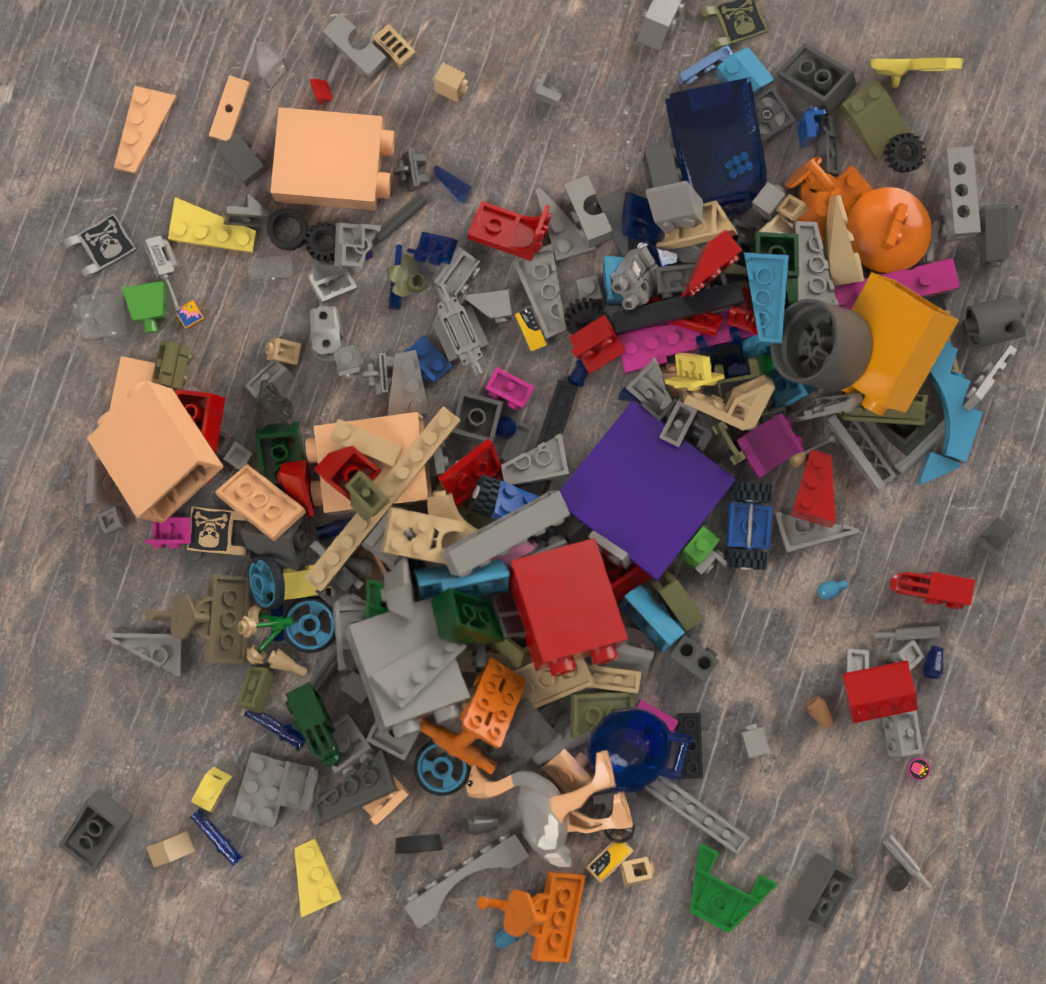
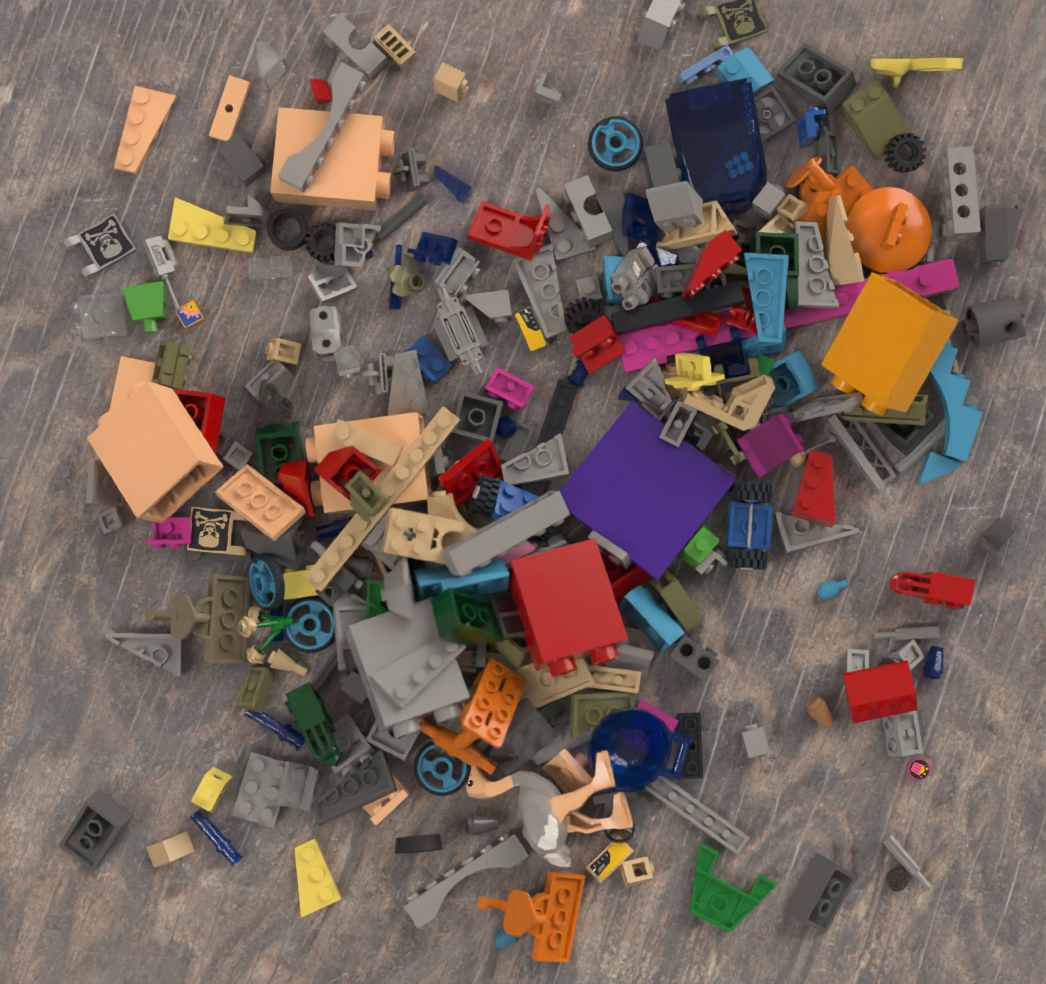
(300, 167): none -> light grey arch
(605, 159): none -> dark azure wheel
(811, 331): dark grey wheel -> none
(986, 380): light grey wing -> none

